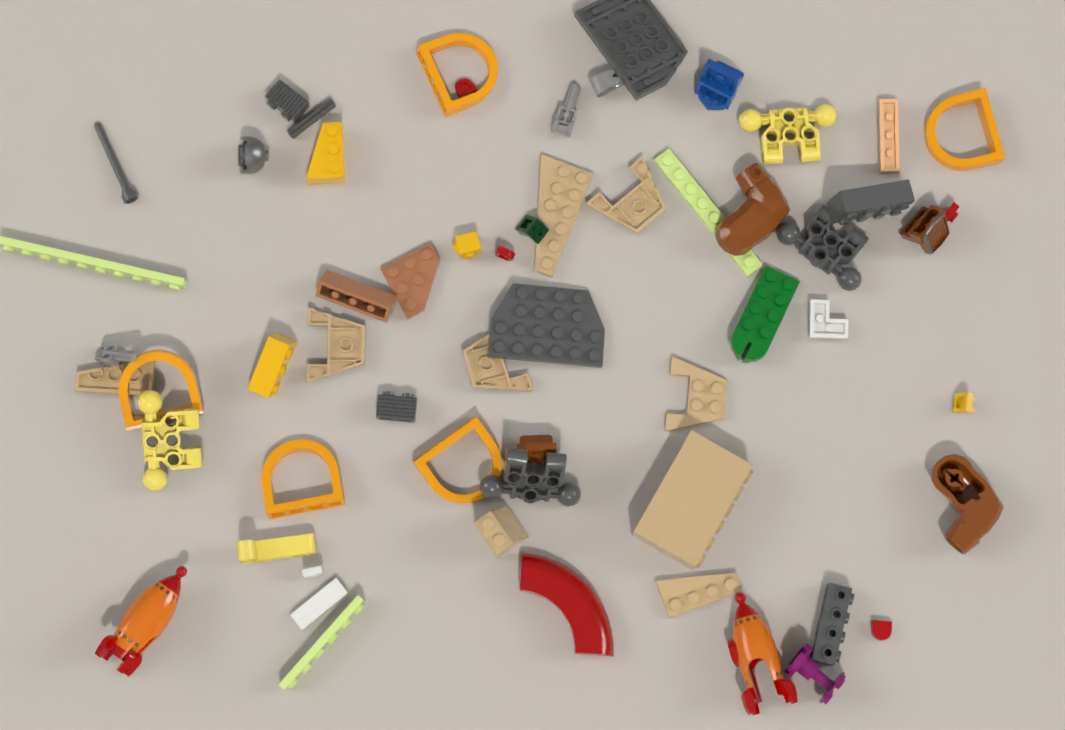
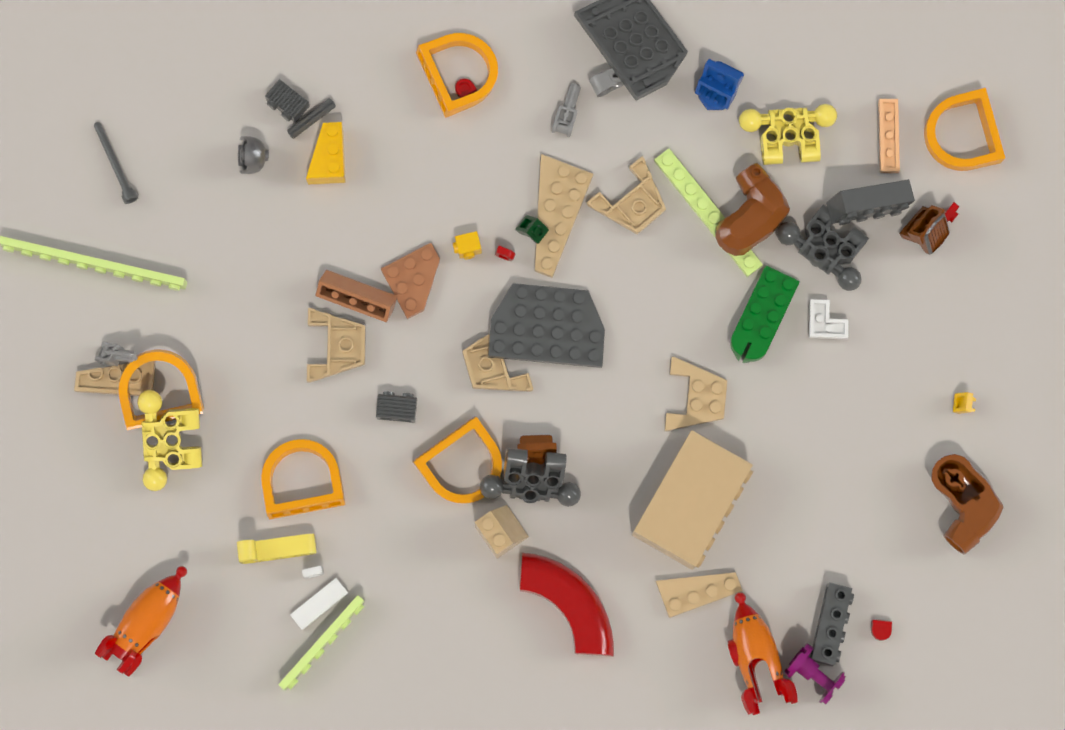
(272, 365): yellow wedge -> none

